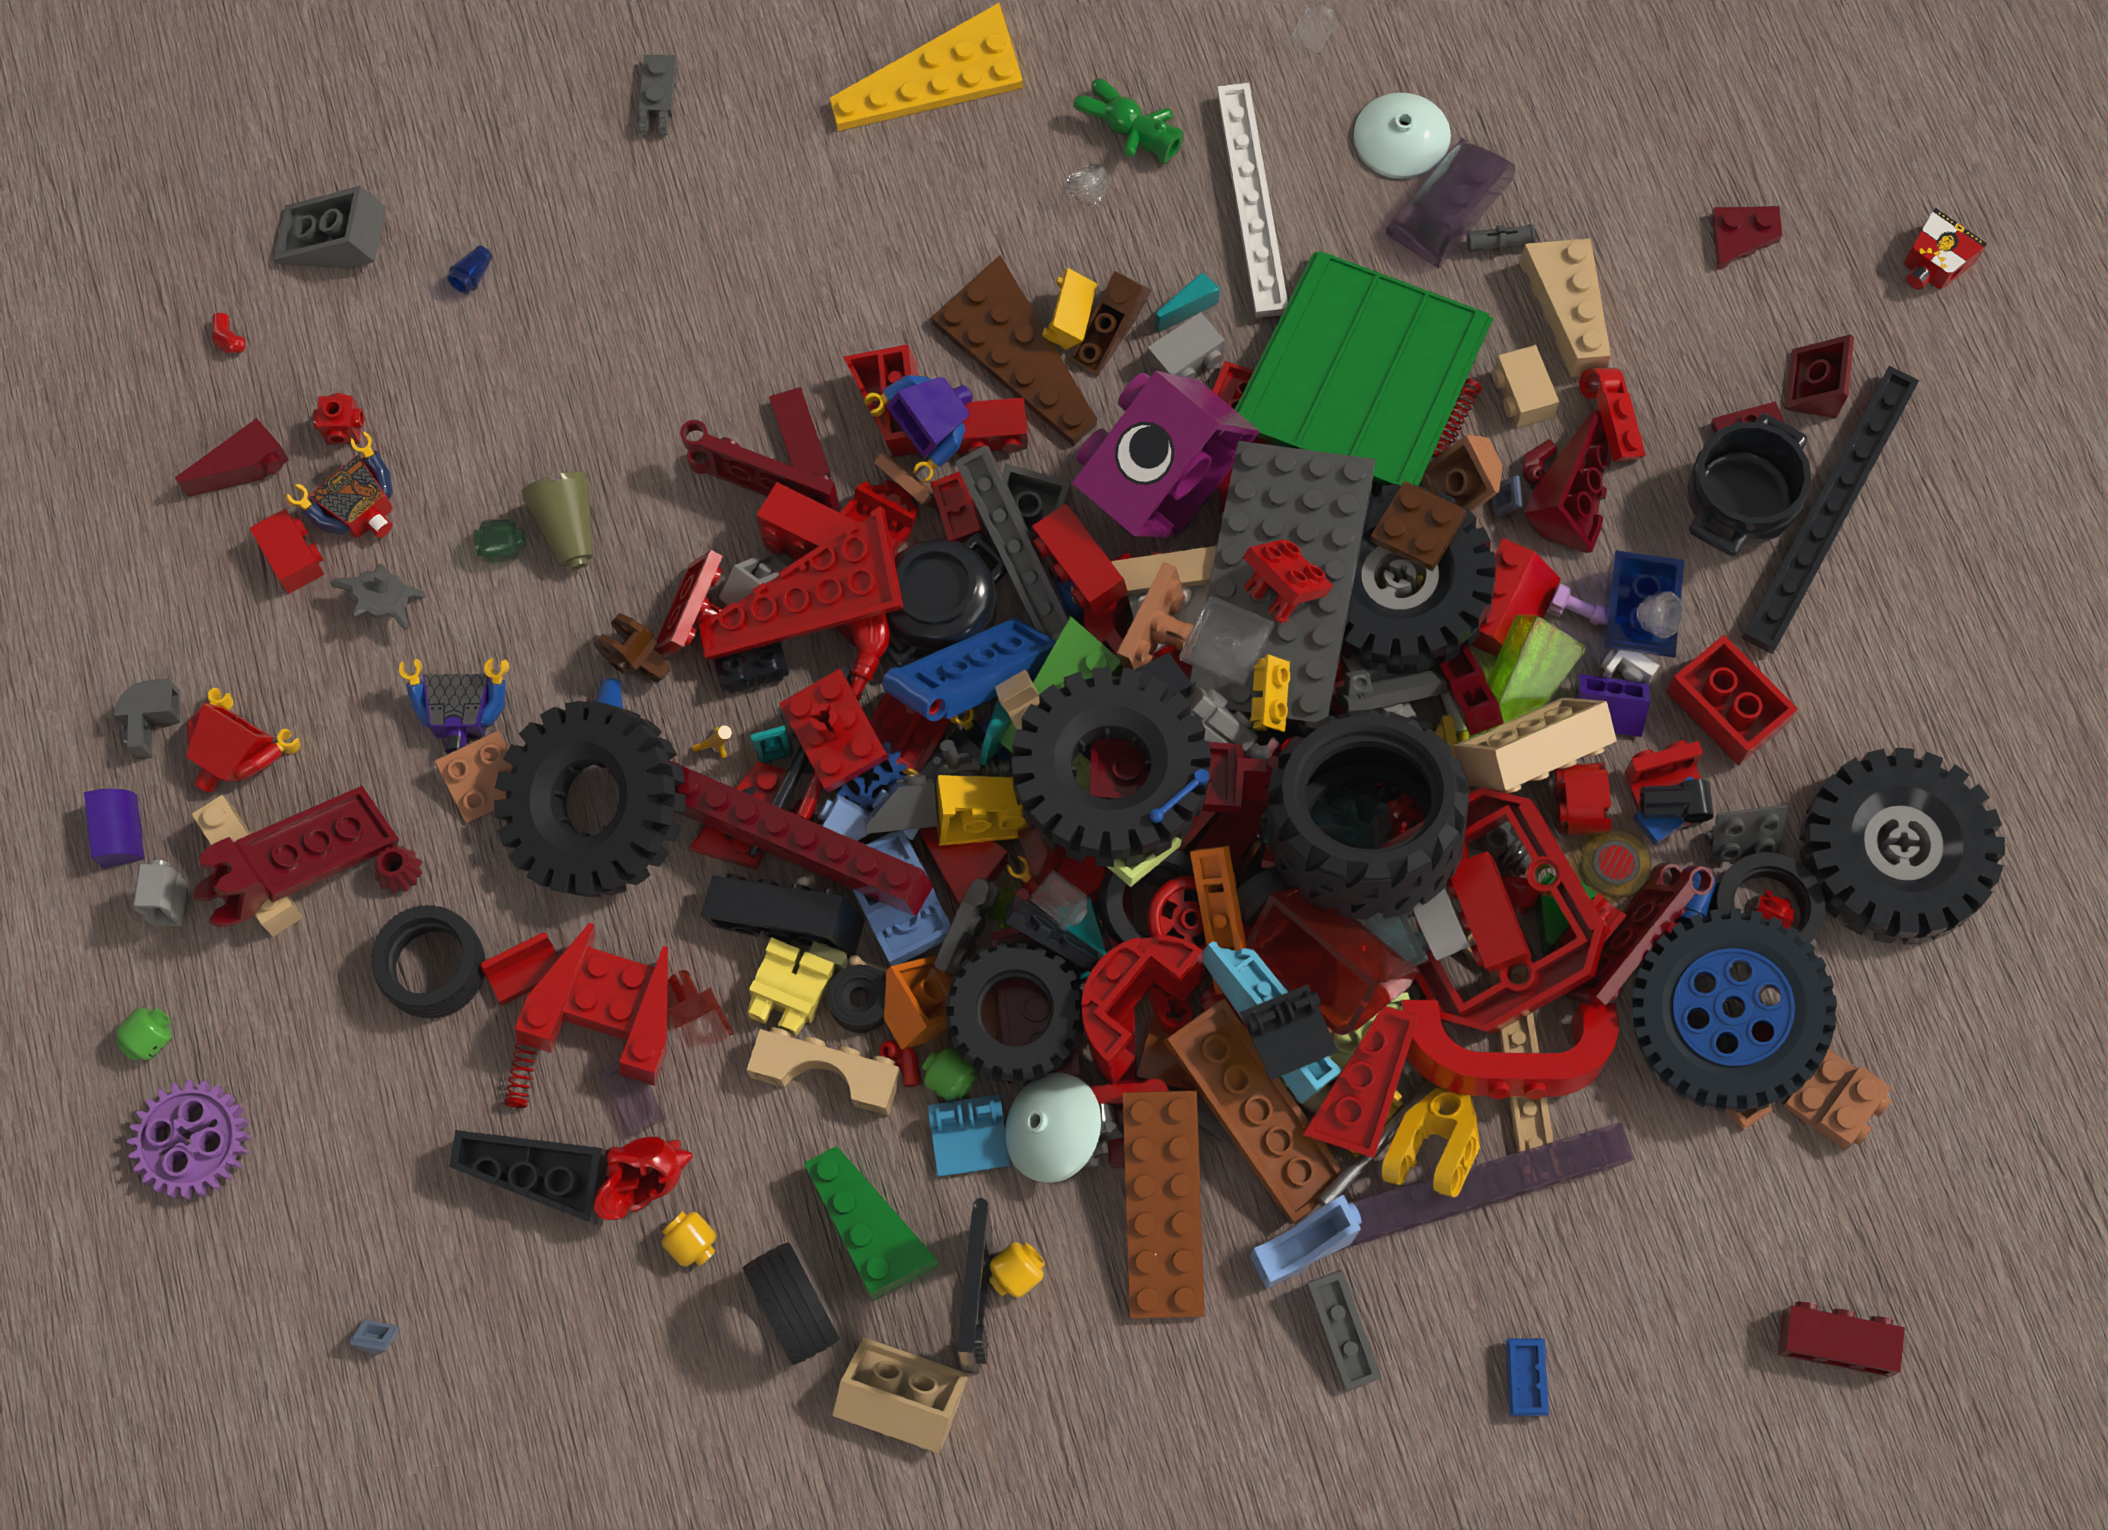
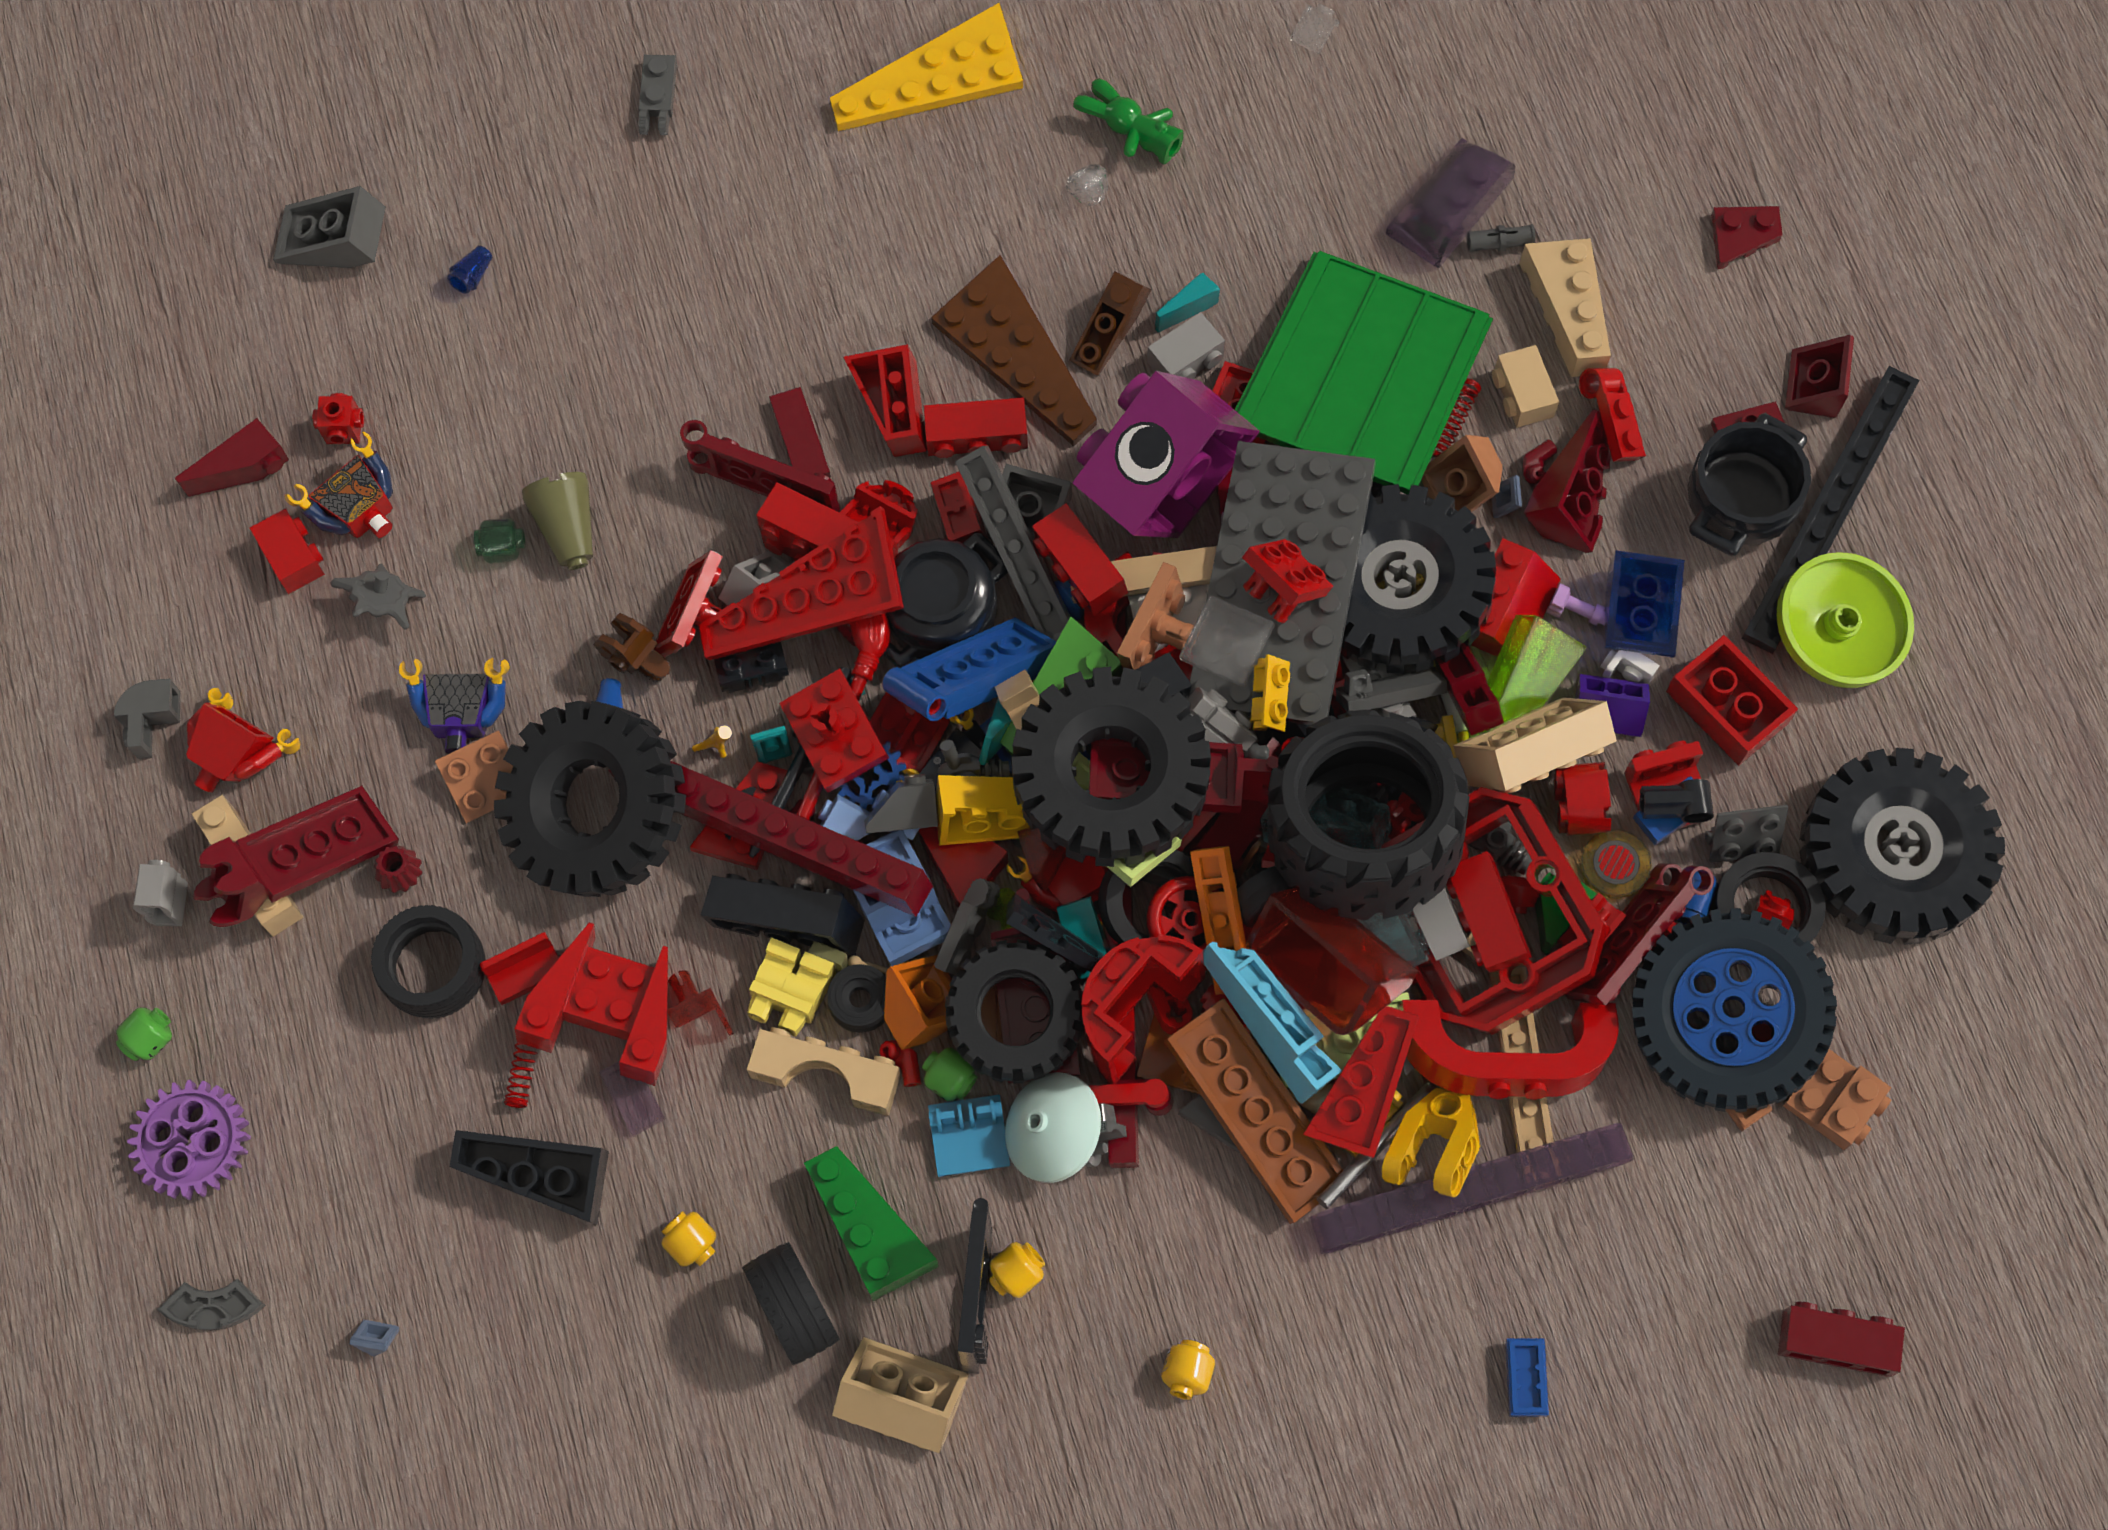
(114, 826): dark purple brick -> none
(213, 1308): none -> dark grey tile
(223, 337): red arm -> none
(638, 1175): red head -> none
(906, 479): nougat tile -> none
(928, 414): dark purple torso -> none
(1060, 900): clear bracket -> none
(1071, 310): yellow hinge -> none
(1163, 1204): dark orange plate -> none
(1188, 1369): none -> yellow head
(1201, 778): blue hinge -> none
(1252, 200): white plate -> none
(1289, 1032): black hinge -> none
(1312, 1239): light blue arch -> none
(1343, 1330): dark grey hinge -> none
(1402, 149): light aqua dish -> none
(1418, 525): reddish brown plate -> none
(1661, 614): clear cone -> none
(1845, 620): none -> lime dish
(1942, 252): torso -> none

